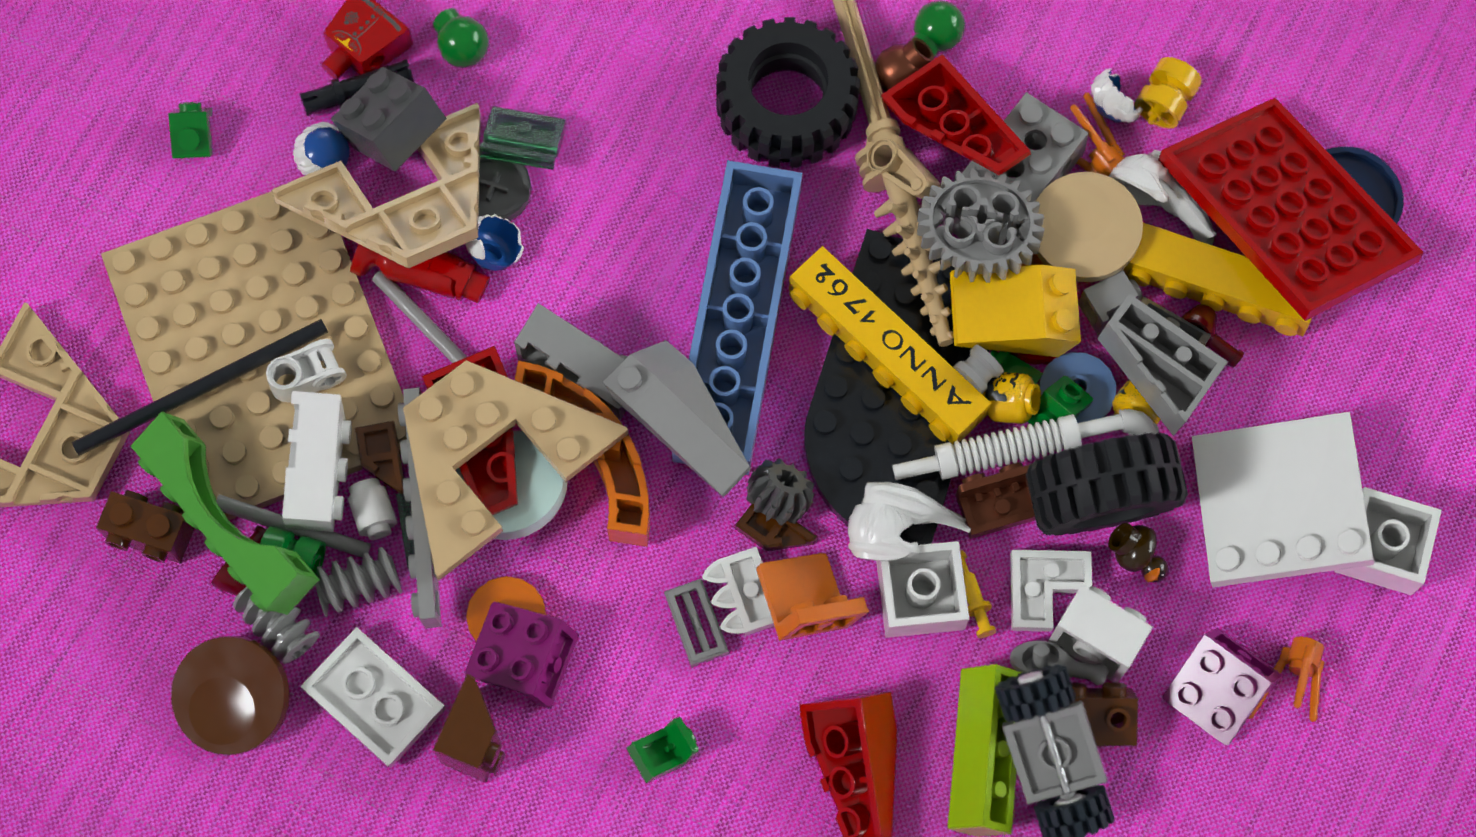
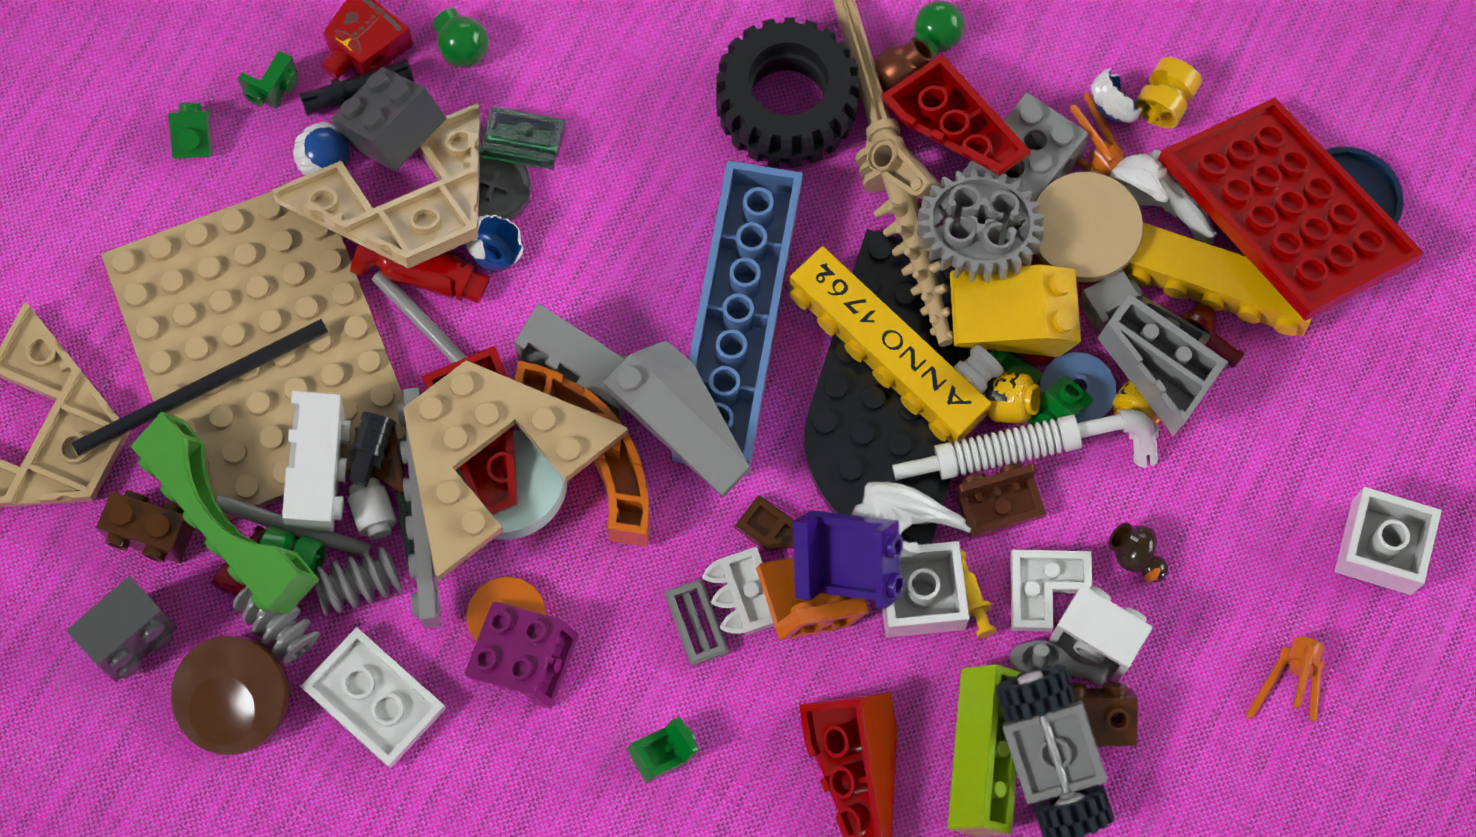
(122, 630): none -> dark grey brick
(276, 81): none -> green bracket
(308, 370): white piece -> none
(369, 446): none -> black hinge
(469, 735): reddish brown slope -> none
(780, 491): dark grey gear -> none
(847, 557): none -> dark purple panel
(1106, 484): black tyre -> none
(1220, 685): bracket -> none
(1282, 500): white plate -> none

